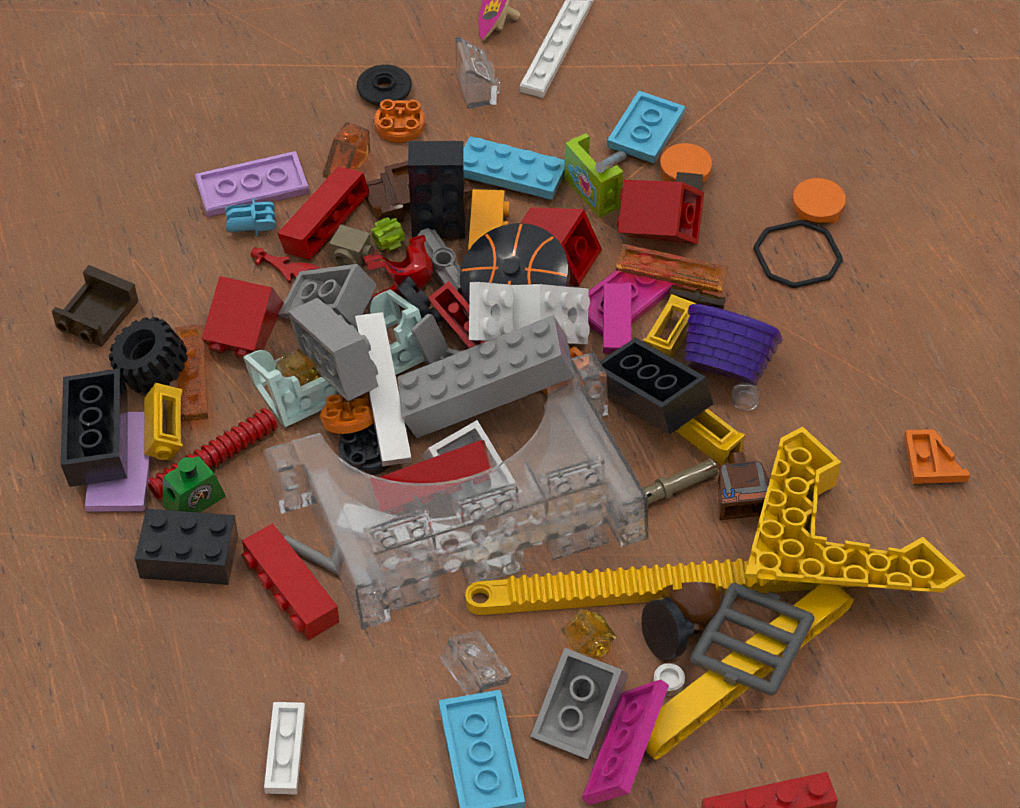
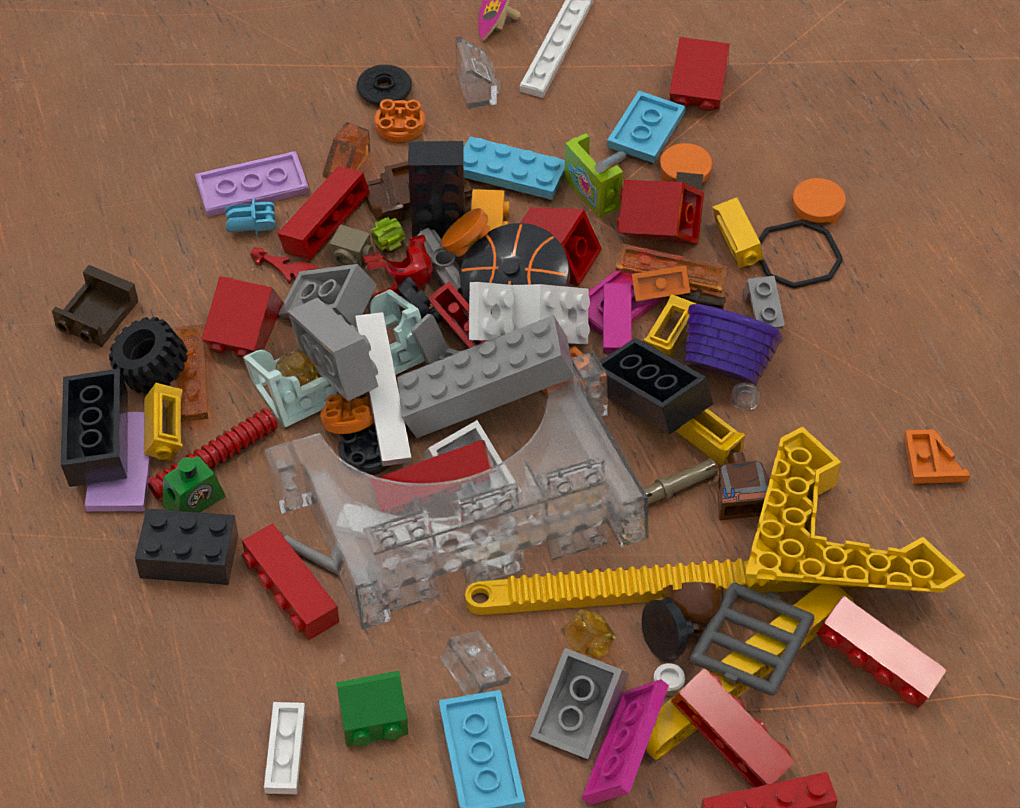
(372, 708): none -> green slope
(464, 231): none -> orange tile
(661, 283): none -> orange plate
(699, 73): none -> red slope
(732, 730): none -> brick
(738, 233): none -> yellow window
(765, 300): none -> light grey bracket
(881, 652): none -> brick

